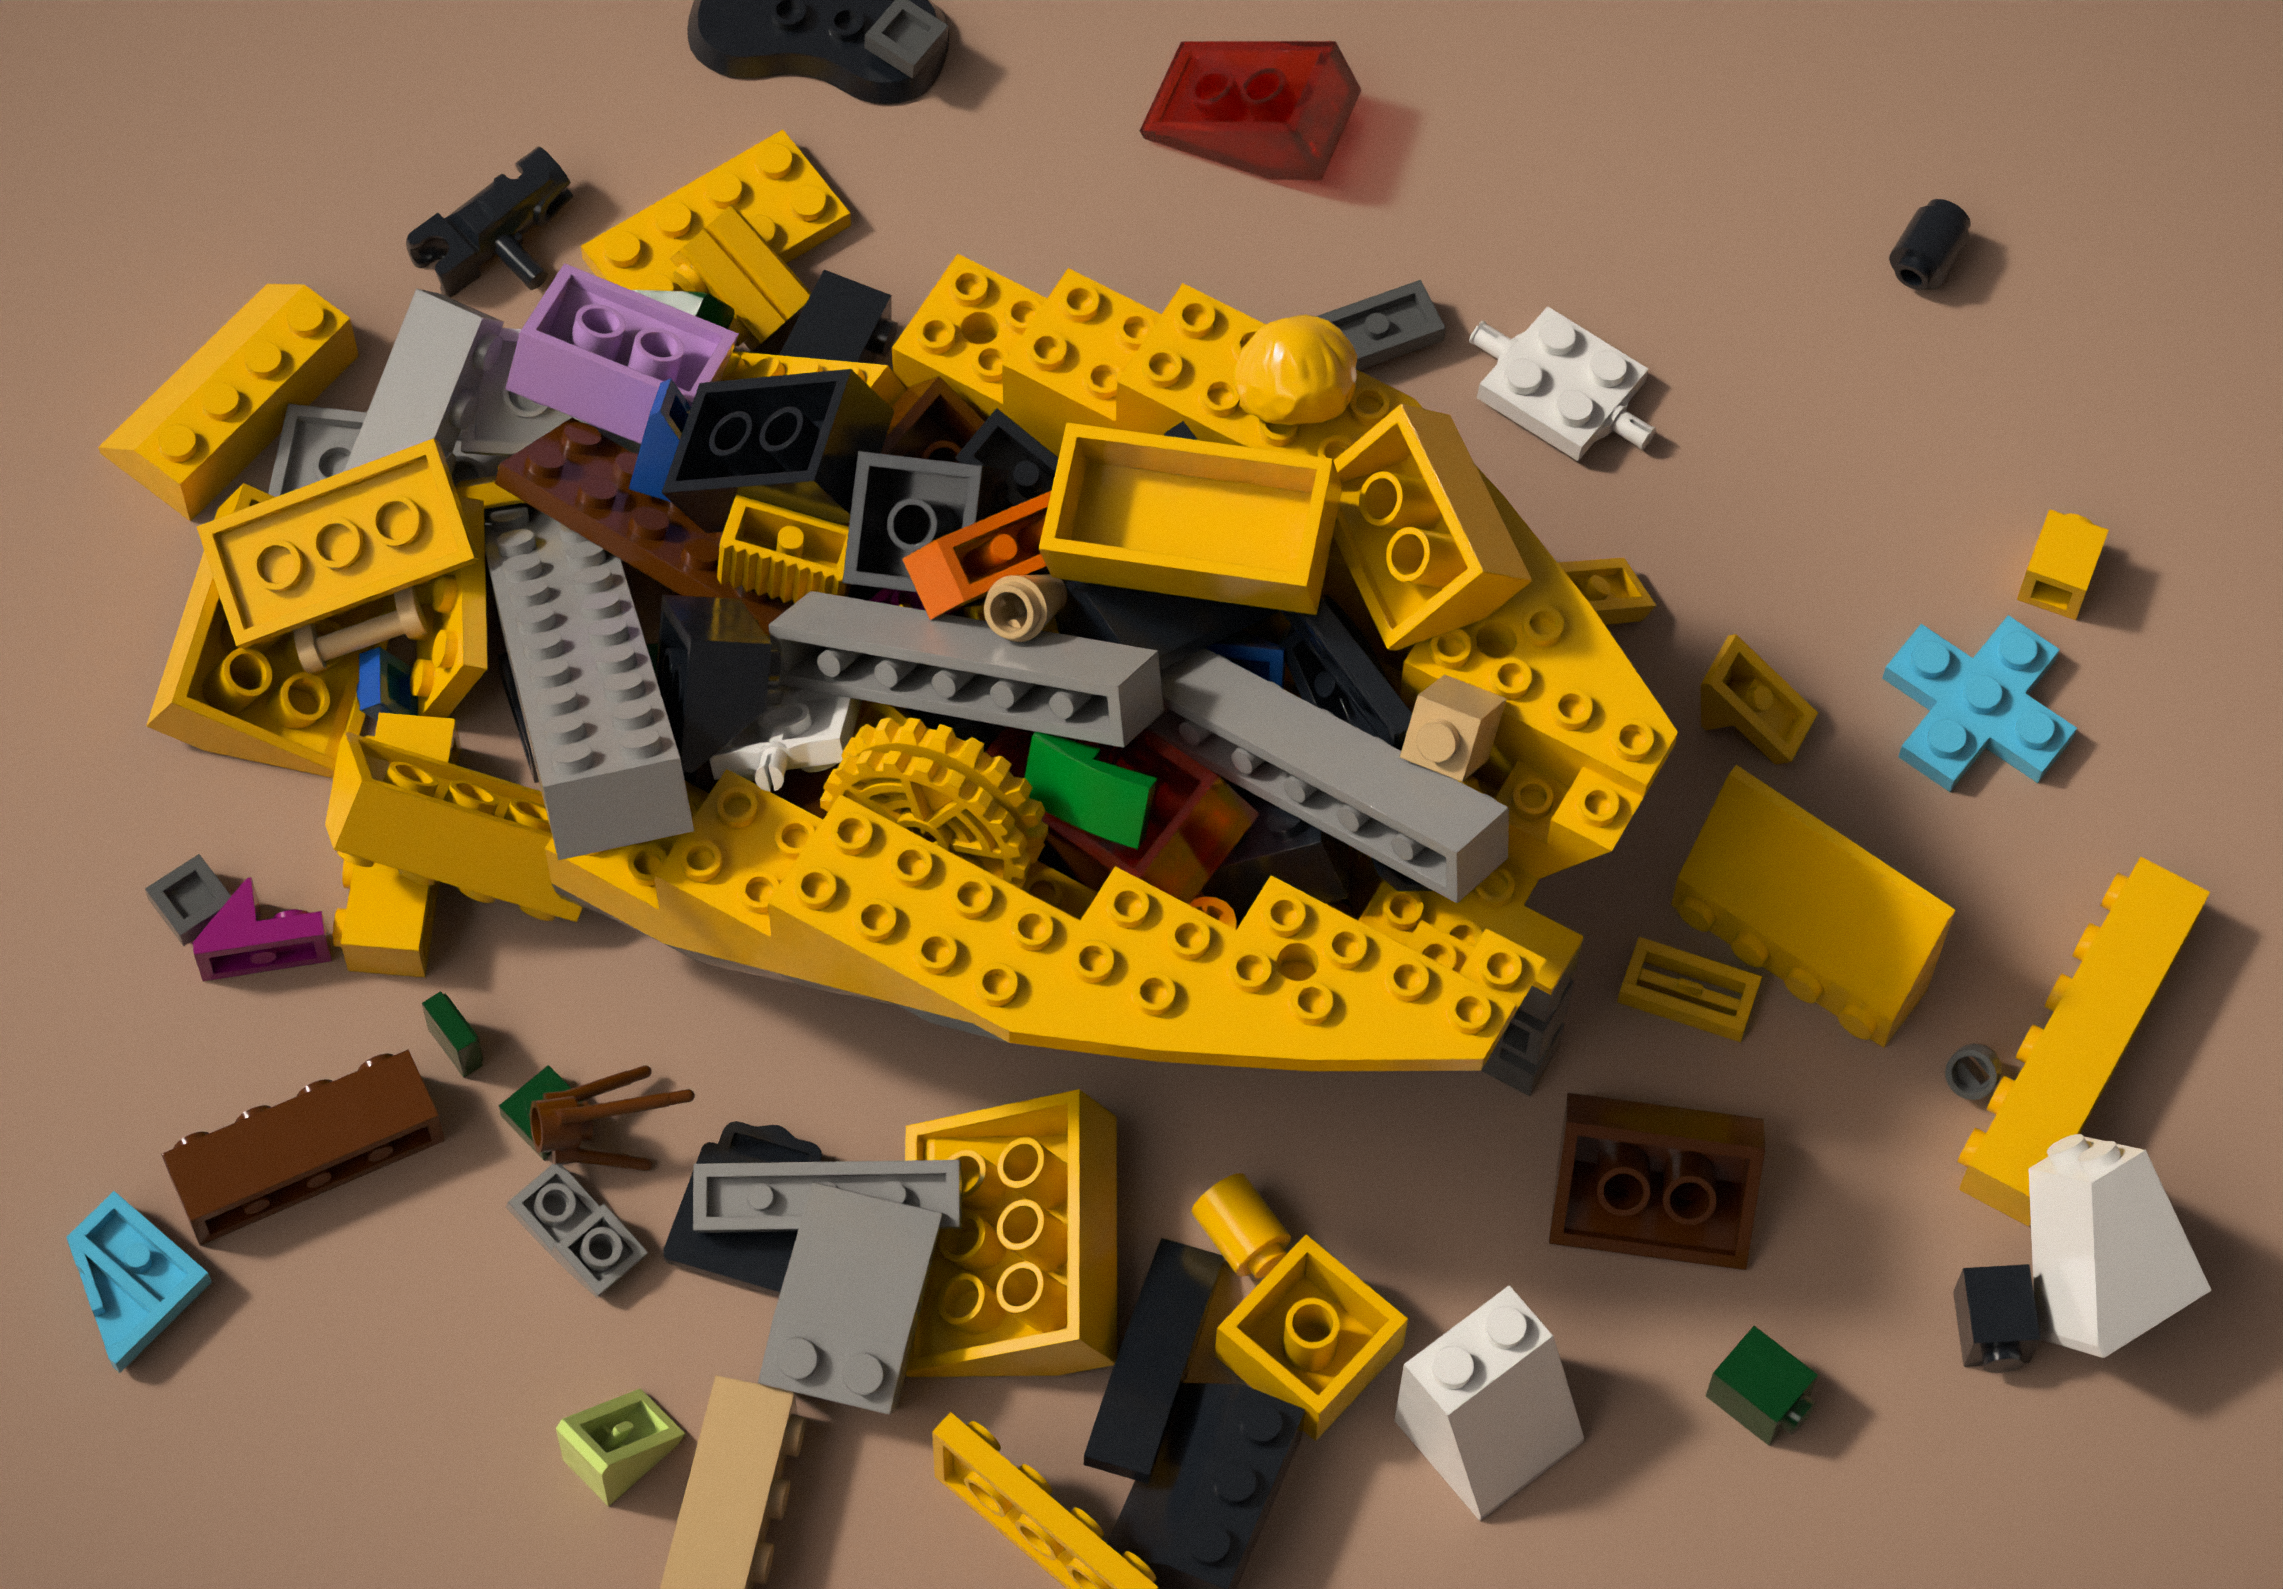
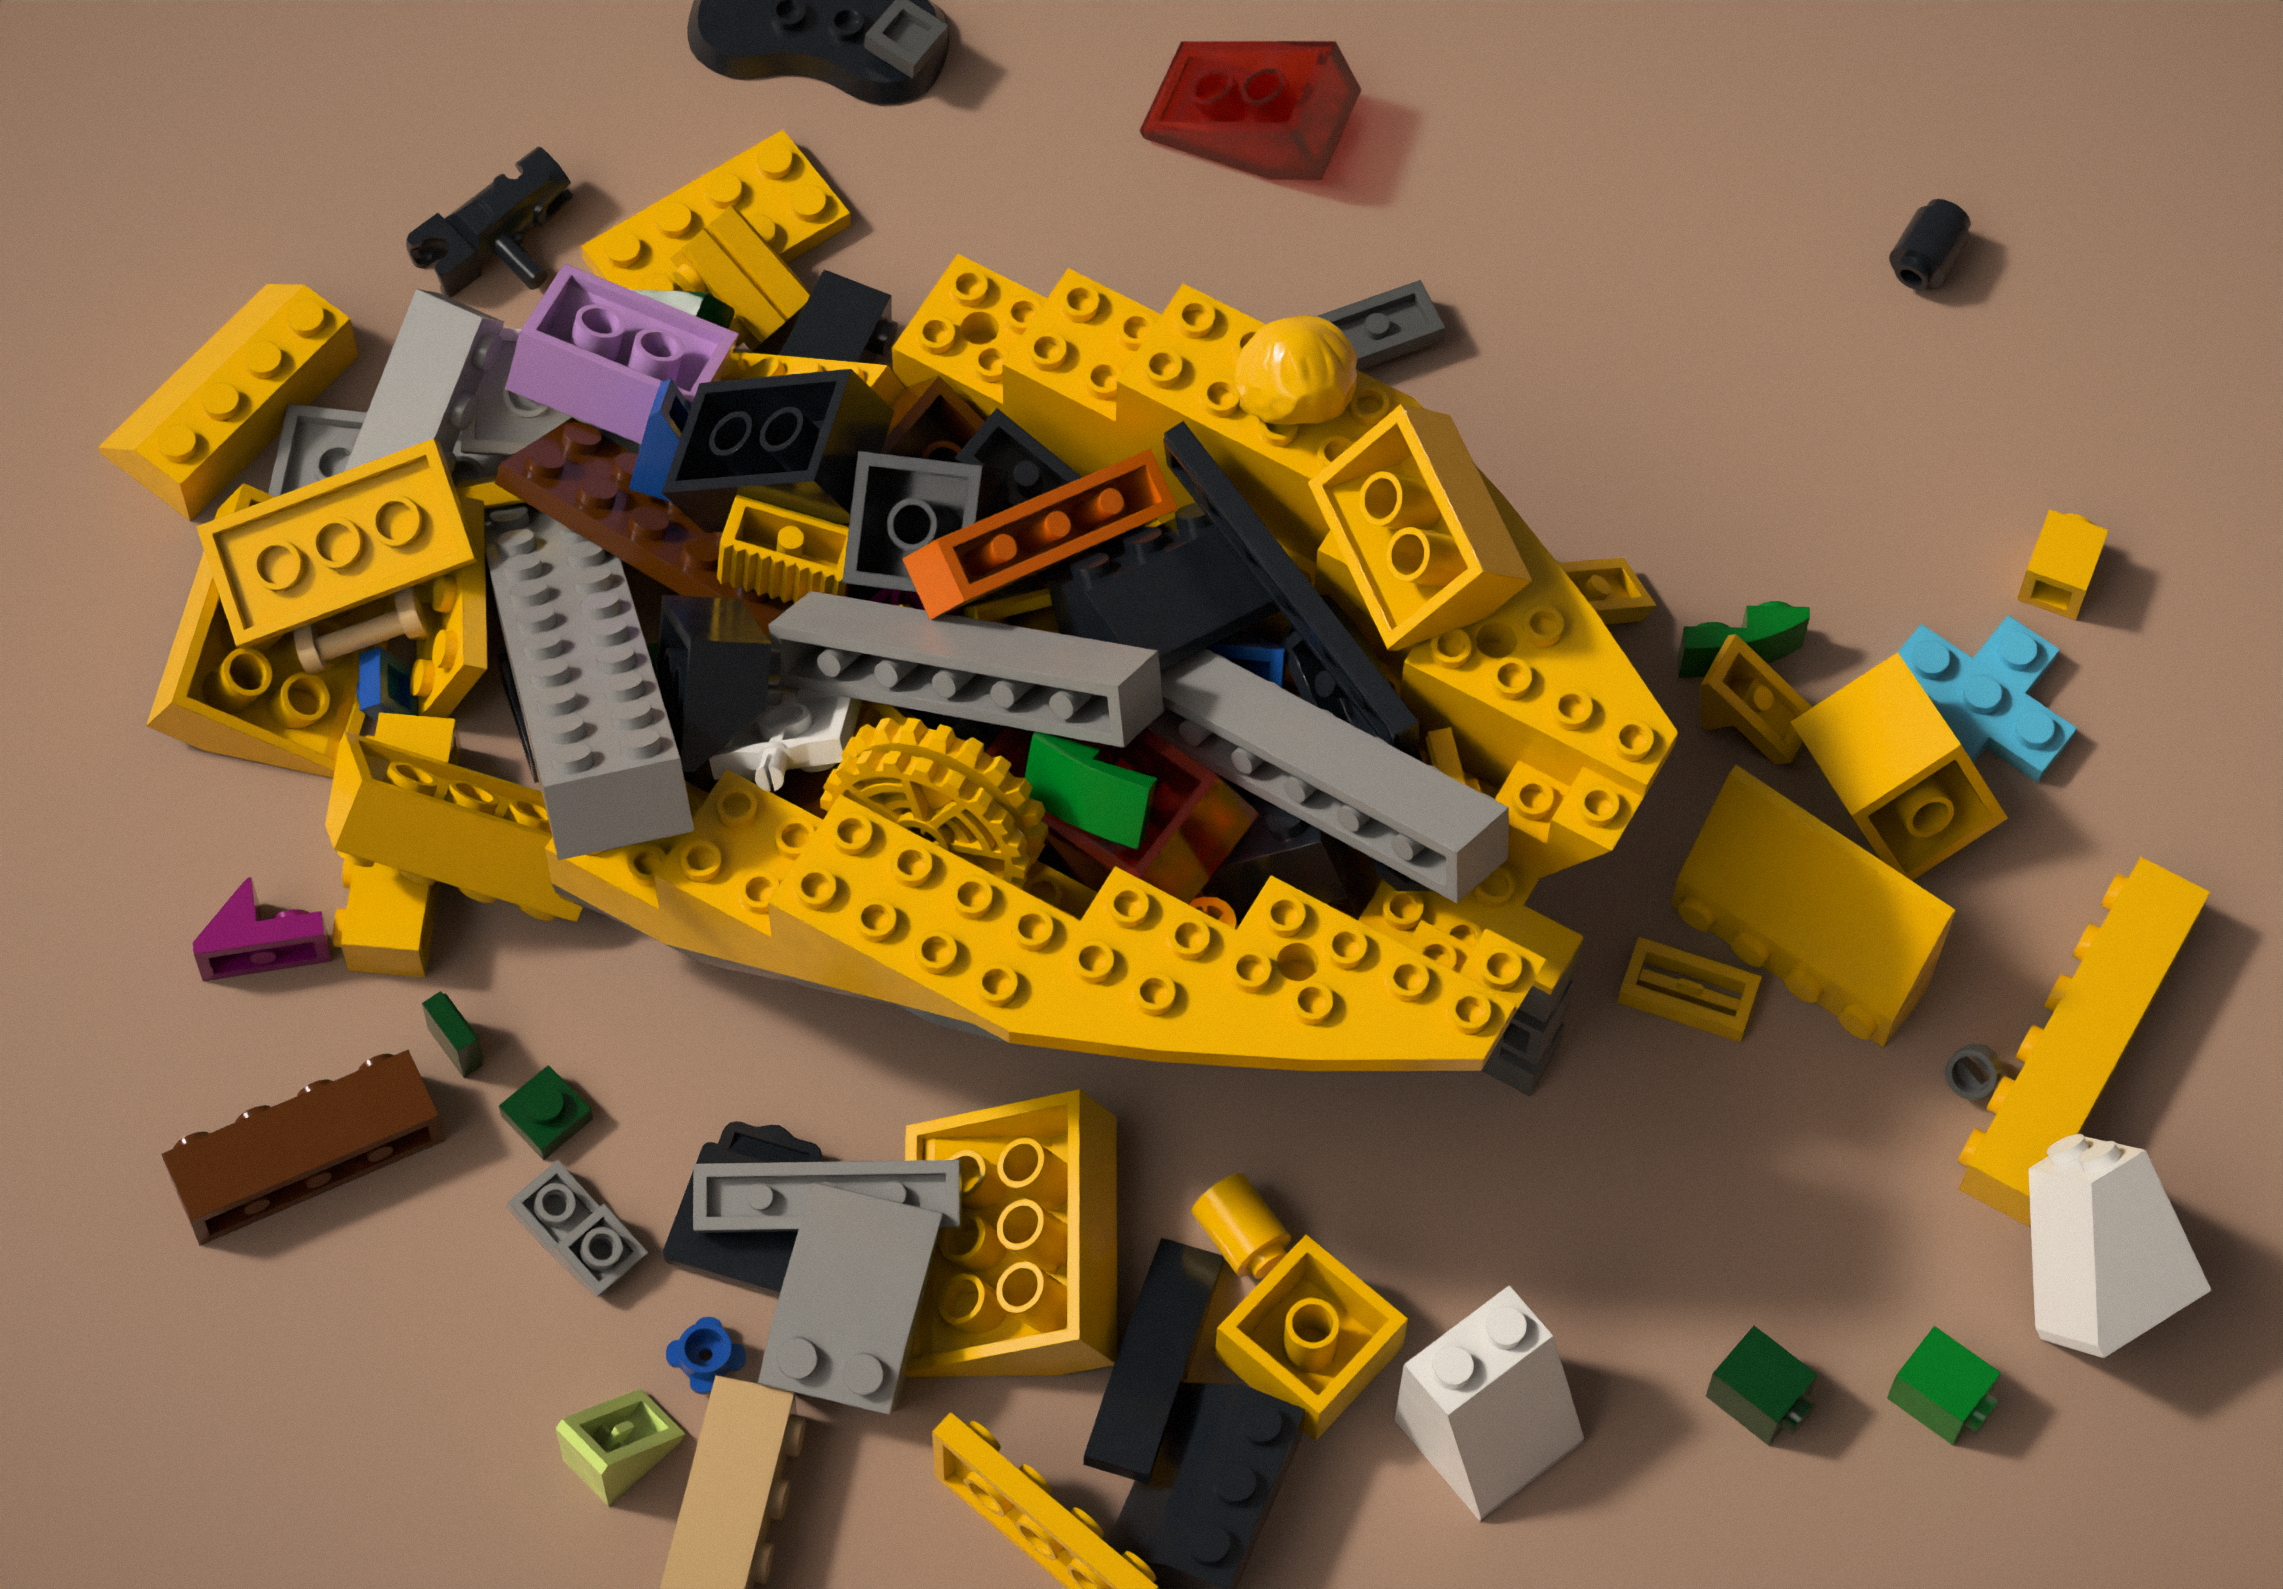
(132, 1277): medium azure wing -> none
(188, 898): dark grey plate -> none
(563, 1121): reddish brown plant -> none
(700, 1337): none -> blue plate
(1023, 605): tan cone -> none
(1191, 518): yellow piece -> none
(1453, 728): tan brick -> none
(1562, 384): white plate -> none
(1657, 1181): reddish brown slope -> none
(1768, 629): none -> green slope
(1899, 769): none -> yellow slope
(1946, 1387): none -> green brick
(1996, 1317): black brick -> none

